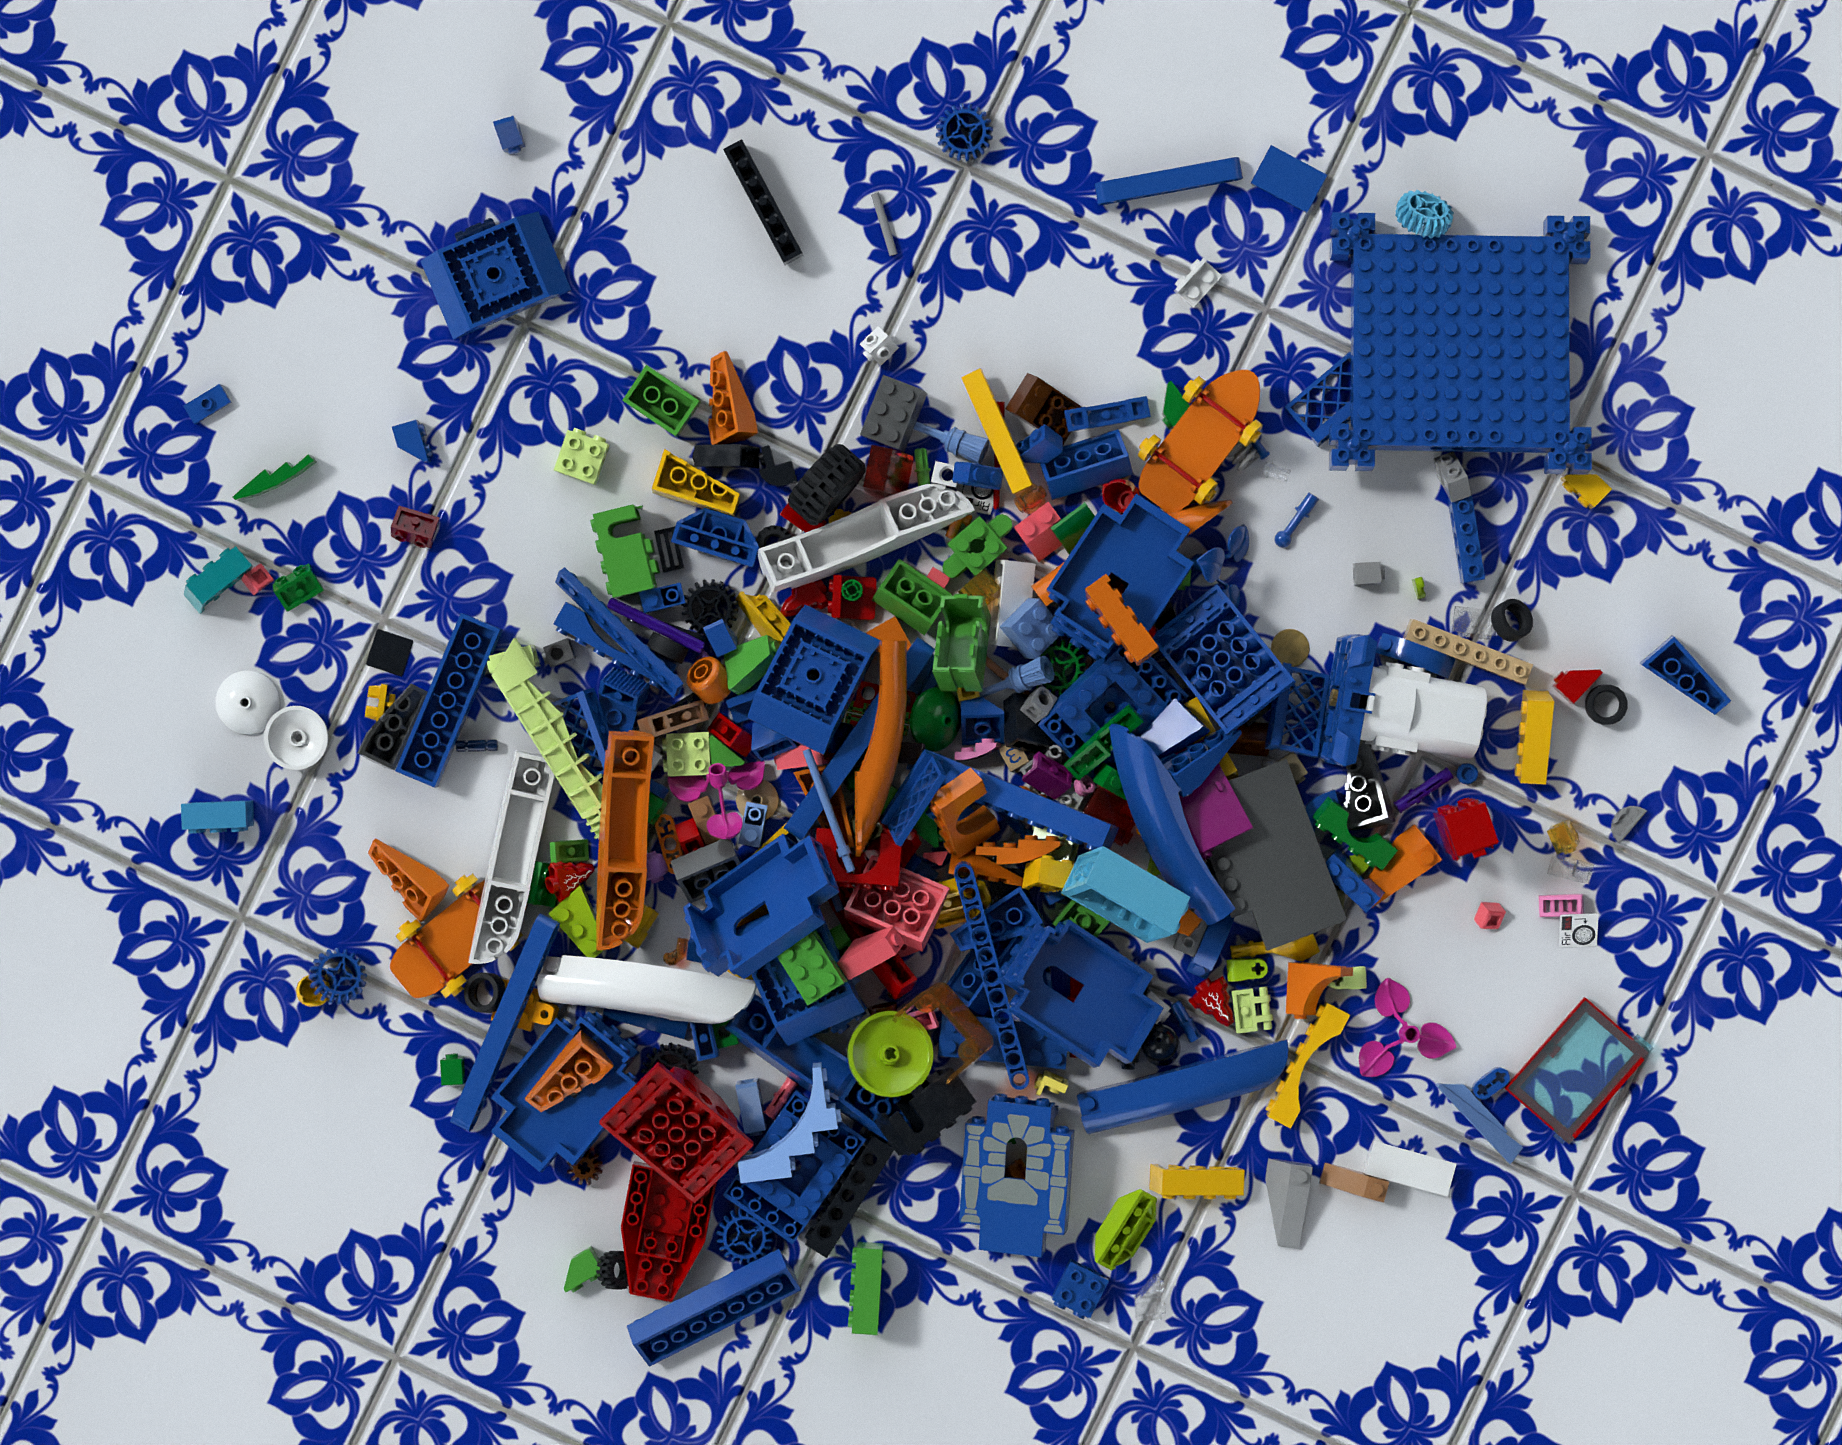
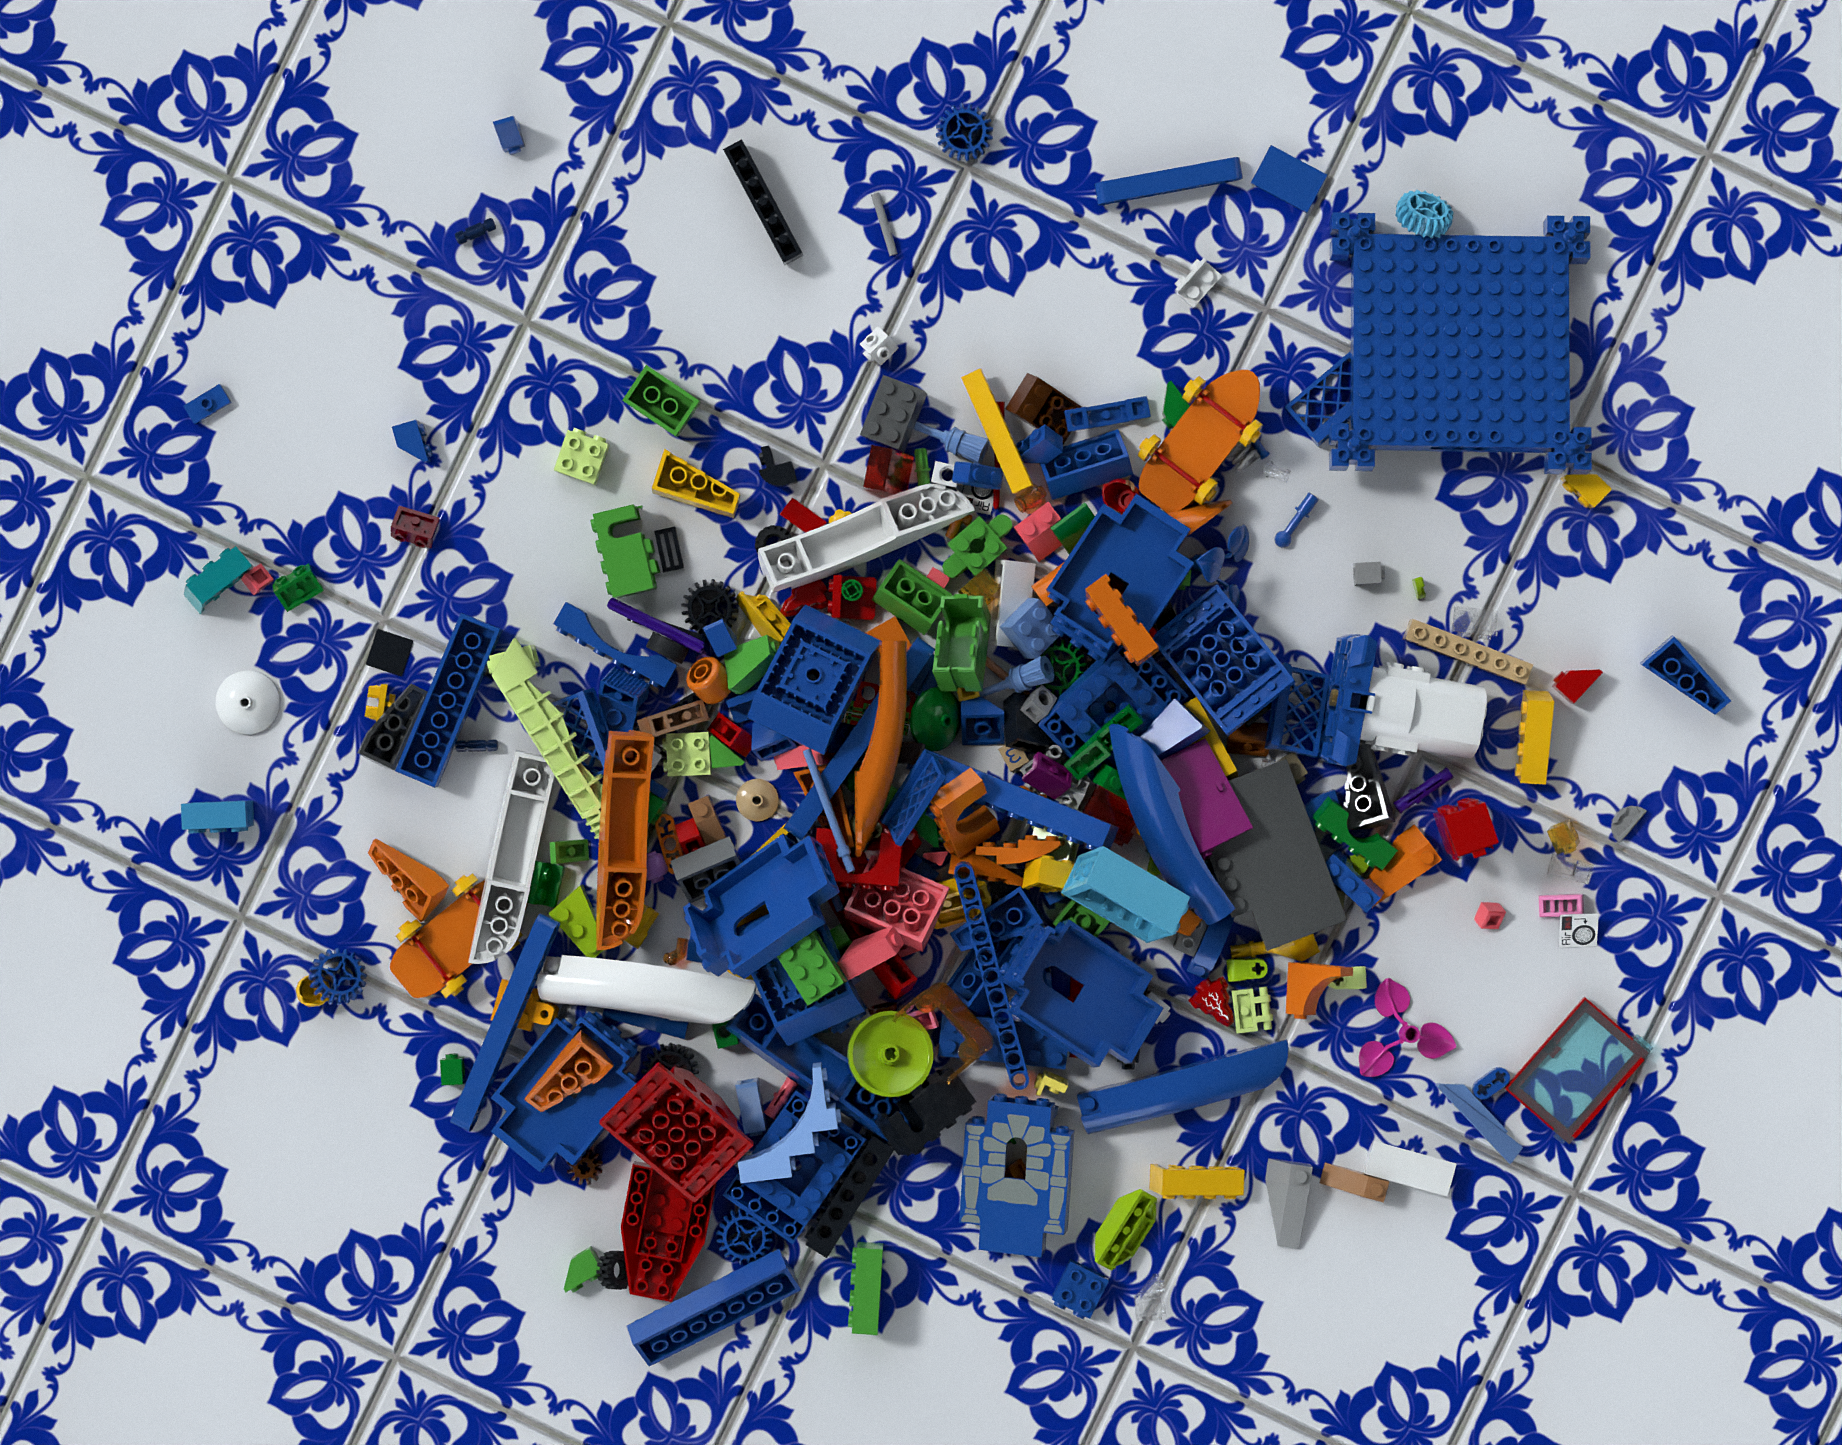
(266, 481): green slope -> none
(281, 741): white dish -> none
(471, 987): black tyre -> none
(526, 278): blue slope -> none
(566, 877): red rock -> none
(568, 653): flat silver brick -> none
(619, 632): blue plate -> none
(662, 598): blue slope -> none
(690, 788): dark pink plant -> none
(704, 1041): blue brick -> none
(717, 535): blue wedge -> none
(726, 456): black slope -> none
(731, 410): orange wedge -> none
(753, 824): light blue slope -> none
(826, 484): black tyre -> none
(982, 749): bright pink slope -> none
(1015, 824): blue axle -> none
(1084, 786): bright pink bush -> none
(1161, 1052): black helmet -> none
(1185, 1021): blue axle -> none
(1197, 762): blue wedge -> none
(1286, 1104): yellow arch -> none
(1290, 647): pearl gold sticker -> none
(1415, 655): blue arch -> none
(1452, 477): light grey brick -> none
(1466, 540): blue brick -> none
(1467, 773): blue tile -> none
(1501, 625): black tyre -> none
(1589, 704): black tyre -> none

